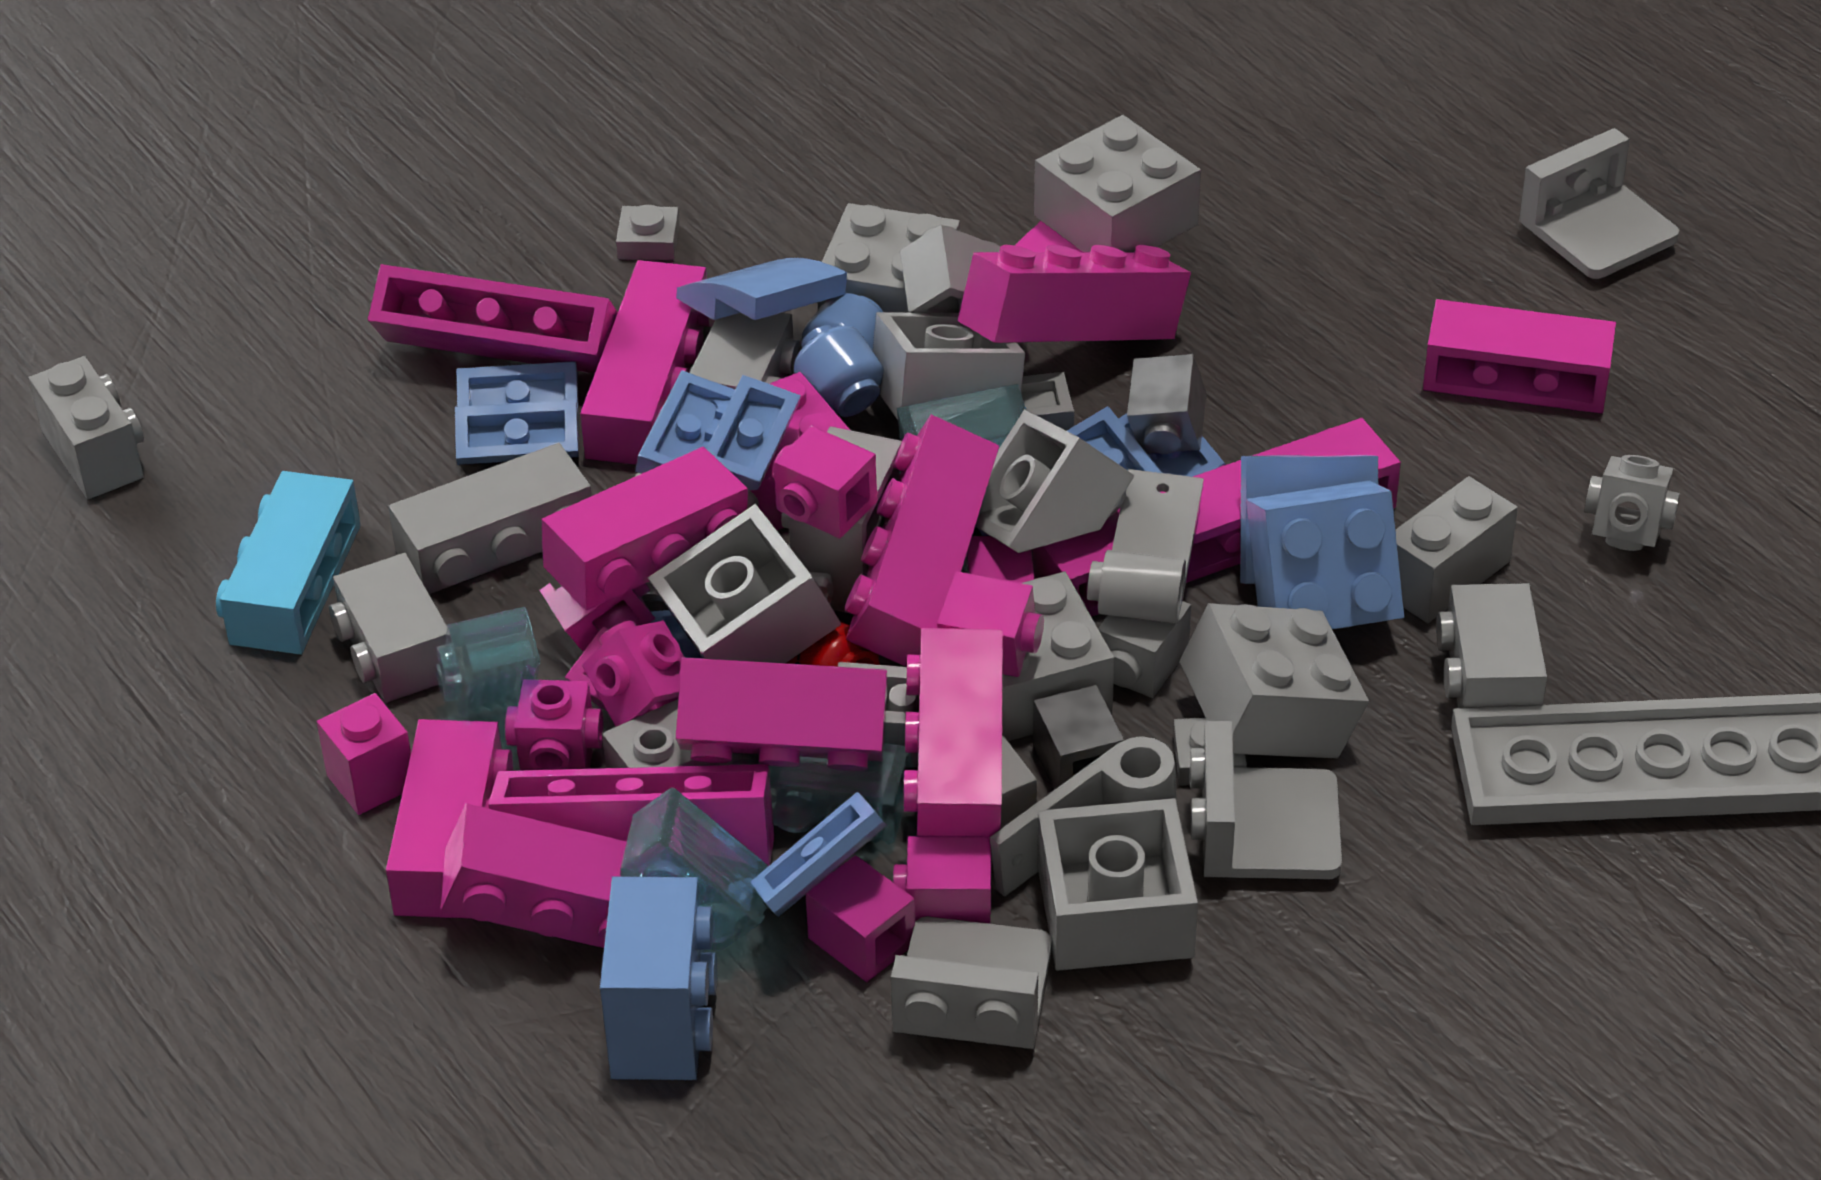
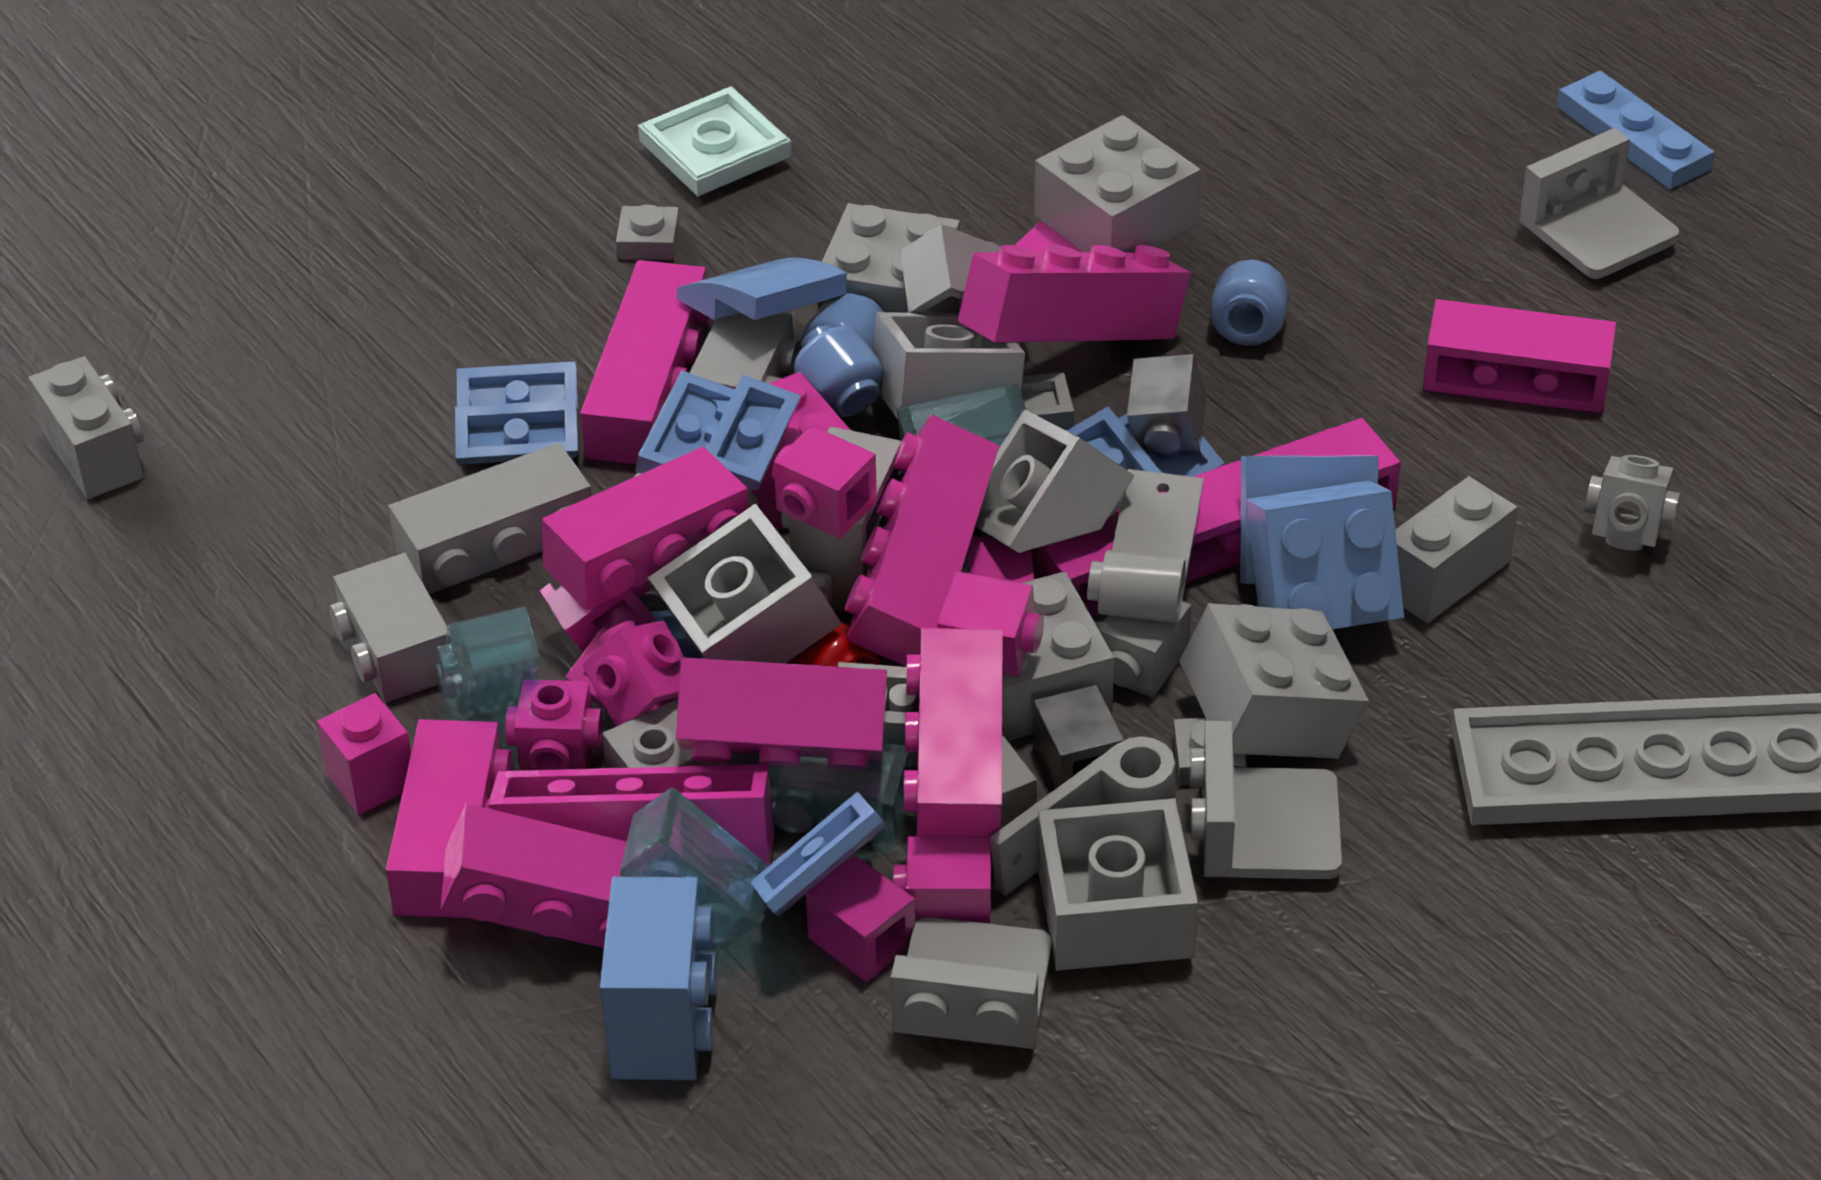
(289, 562): medium azure brick -> none
(490, 318): dark pink brick -> none
(714, 141): none -> light aqua plate
(1249, 303): none -> medium blue head
(1491, 646): light grey brick -> none
(1655, 141): none -> medium blue plate

